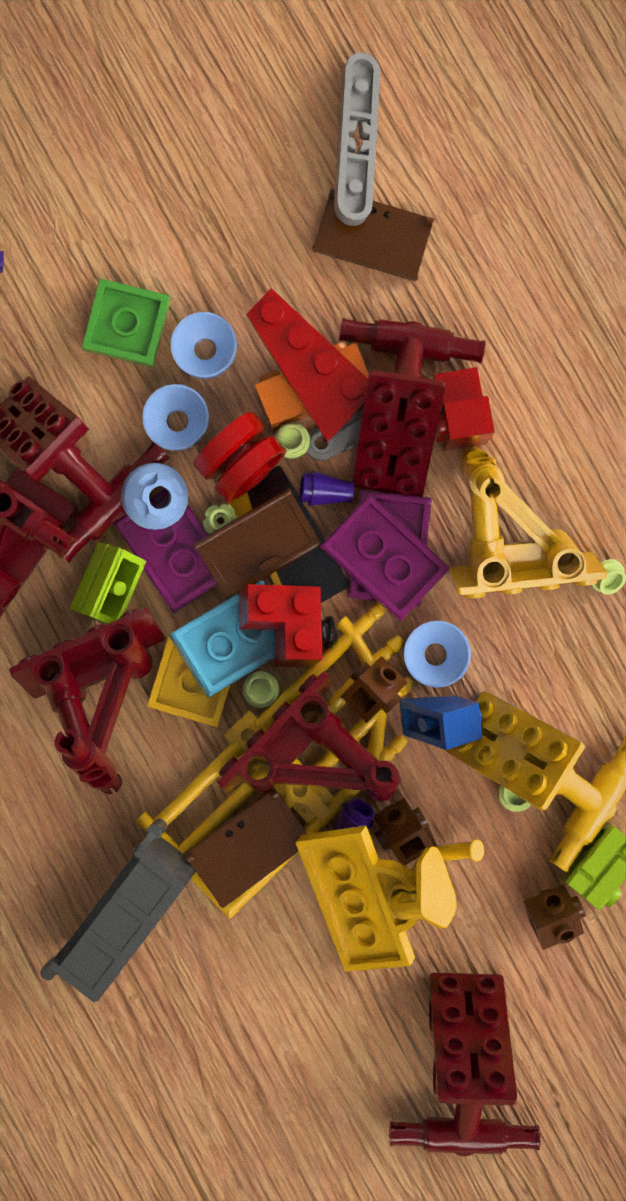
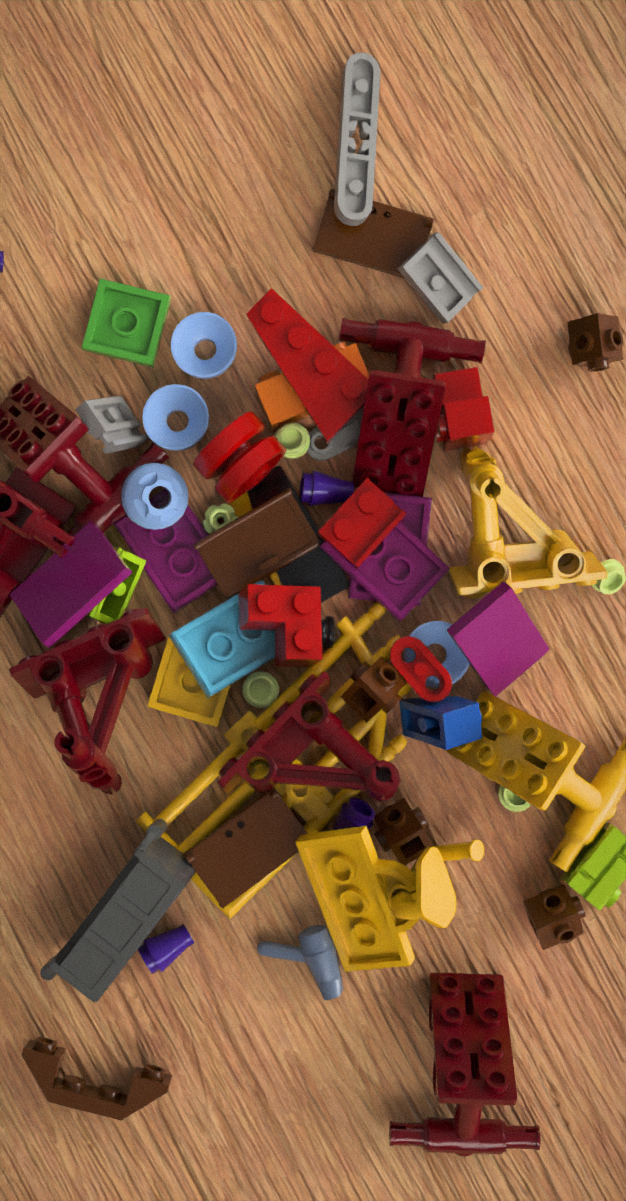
(45, 1062): none -> reddish brown slope
(70, 586): none -> magenta tile
(112, 423): none -> light grey plate
(164, 948): none -> dark purple cone
(319, 954): none -> sand blue piece
(361, 523): none -> red plate
(421, 668): none -> red plate
(440, 277): none -> light grey plate
(498, 638): none -> magenta tile
(595, 341): none -> reddish brown brick

